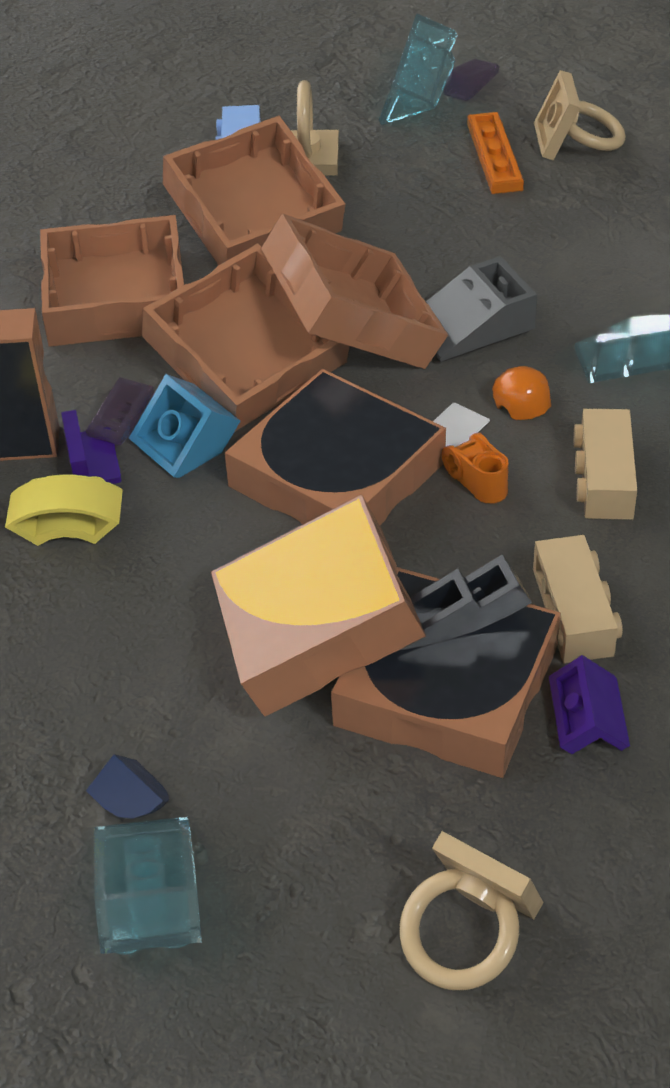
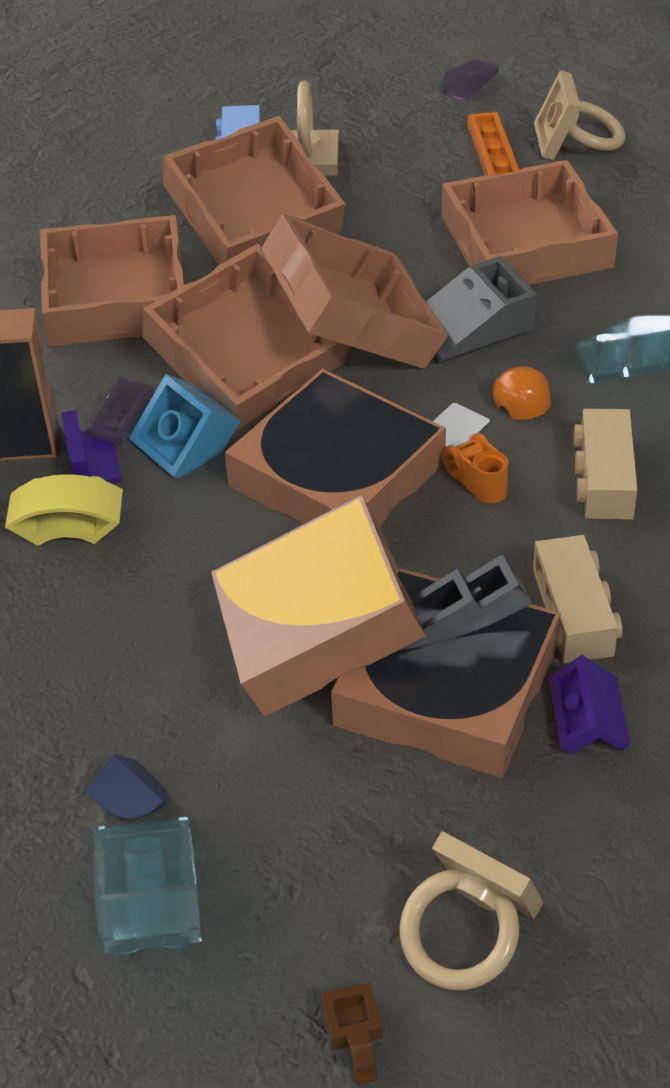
(353, 1023): none -> reddish brown plate
(420, 70): clear light blue slope -> none
(532, 220): none -> nougat tile

